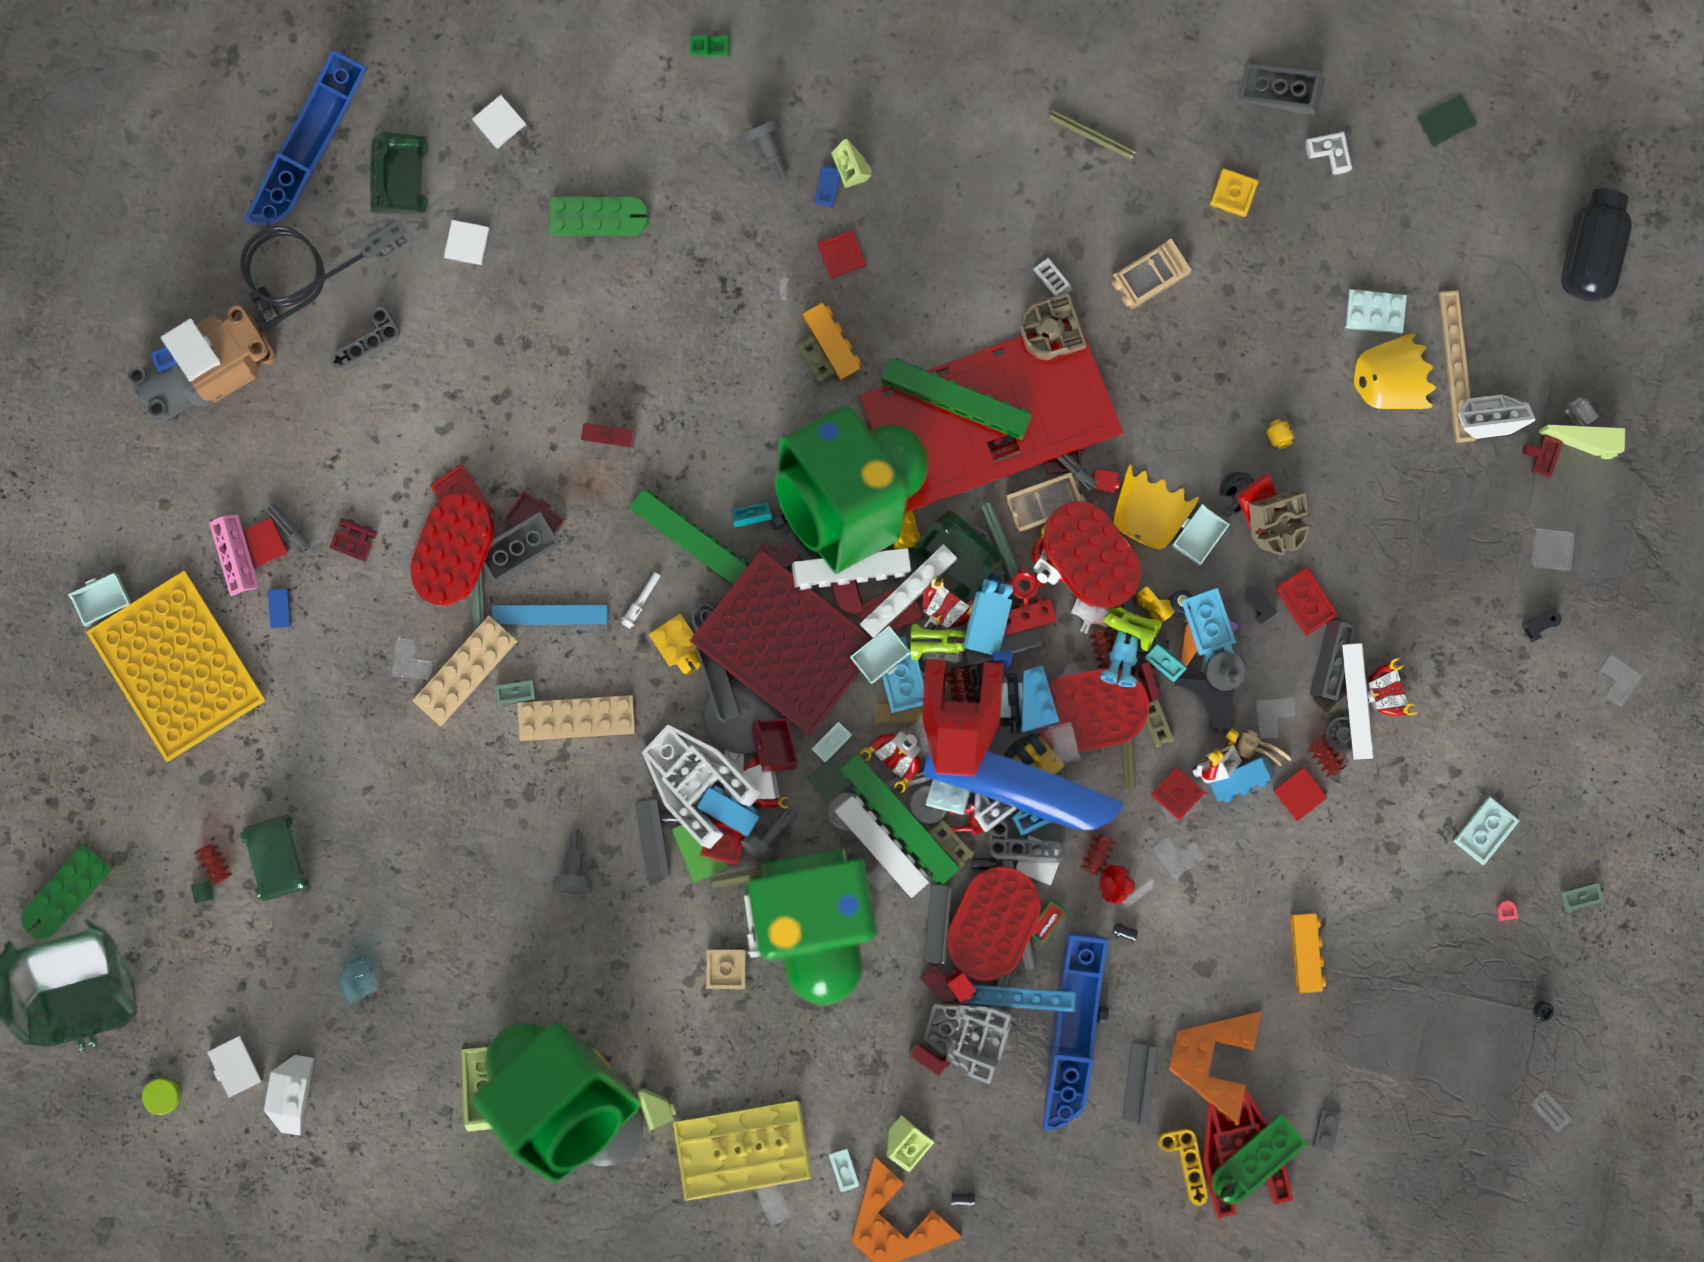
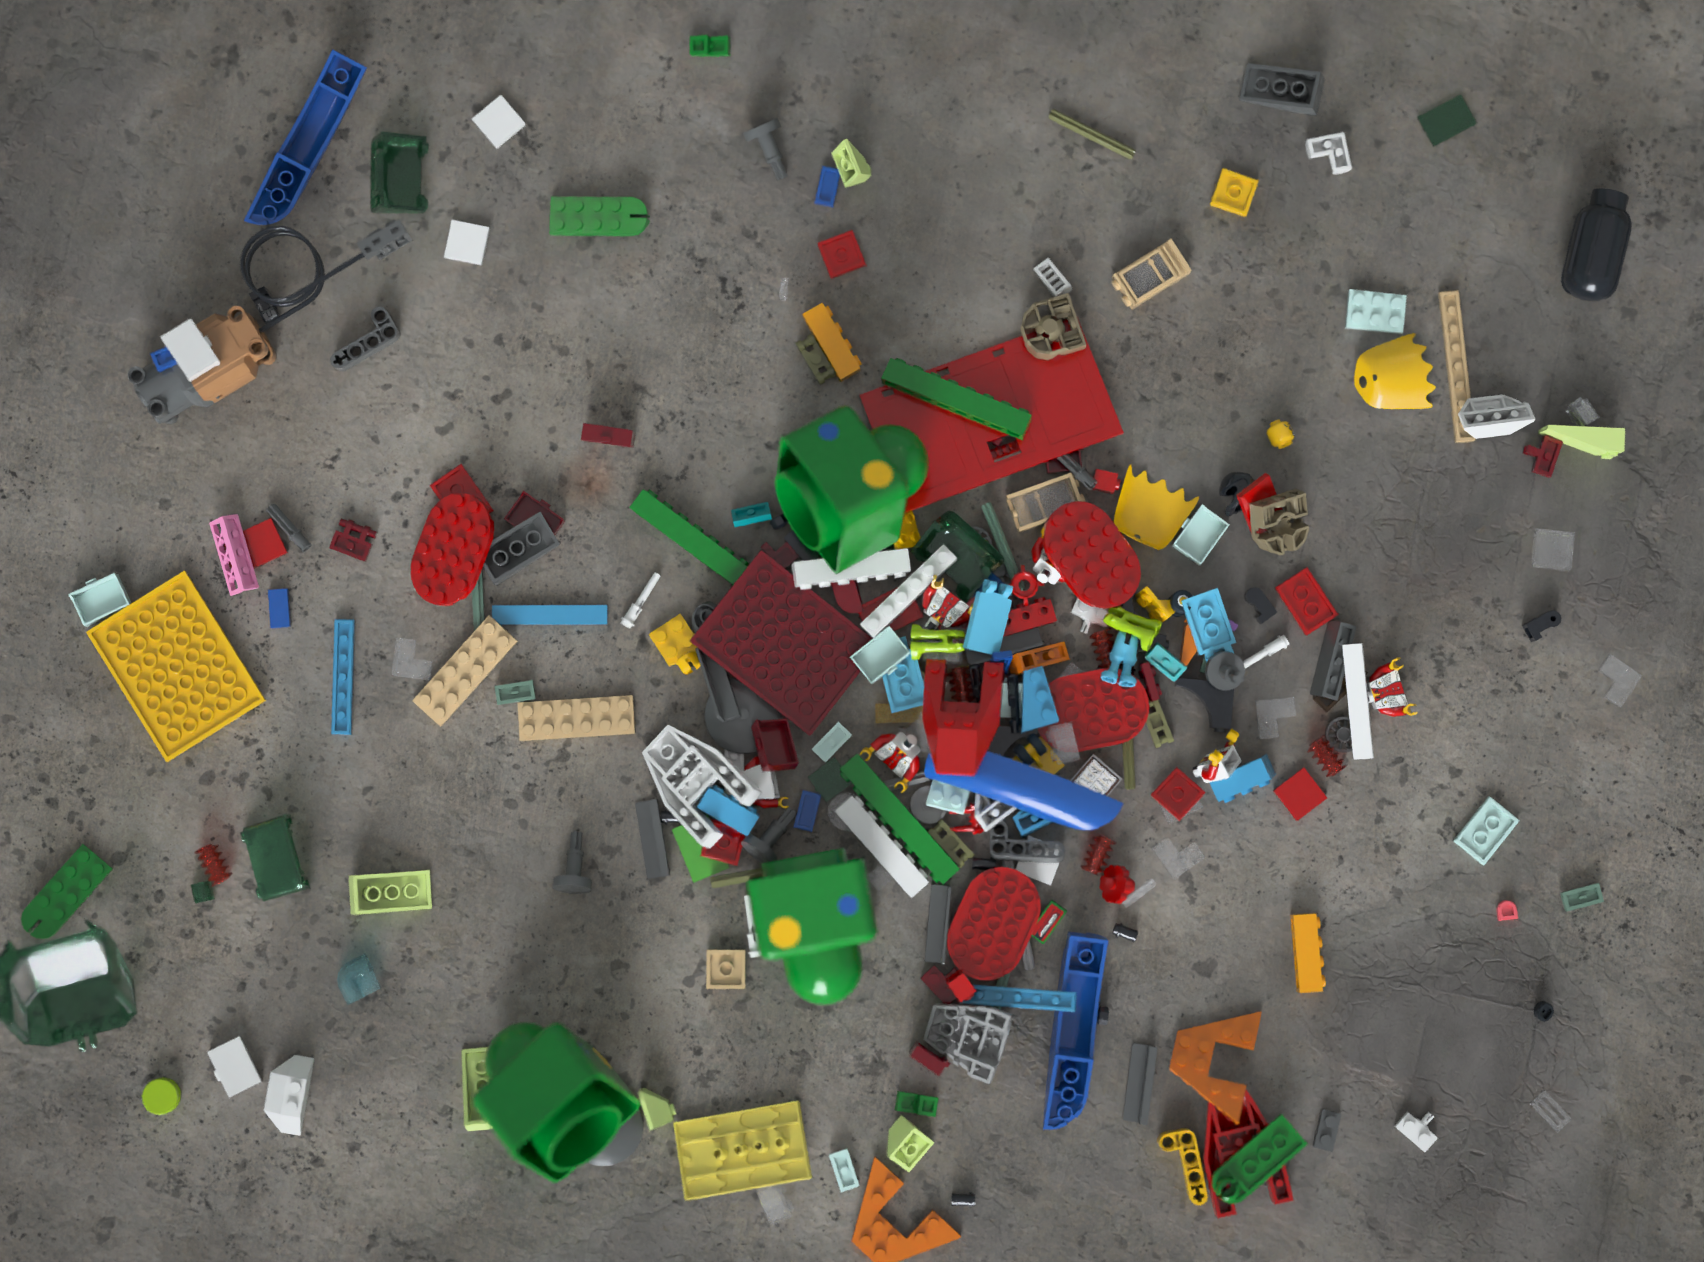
(343, 676): none -> dark azure tile
(390, 892): none -> yellowish green slope
(807, 810): none -> blue tile
(916, 1103): none -> green slope
(1037, 657): none -> orange slope
(1097, 776): none -> tile
(1248, 745): tan plant -> none
(1269, 649): none -> white pin
(1417, 1130): none -> white plate

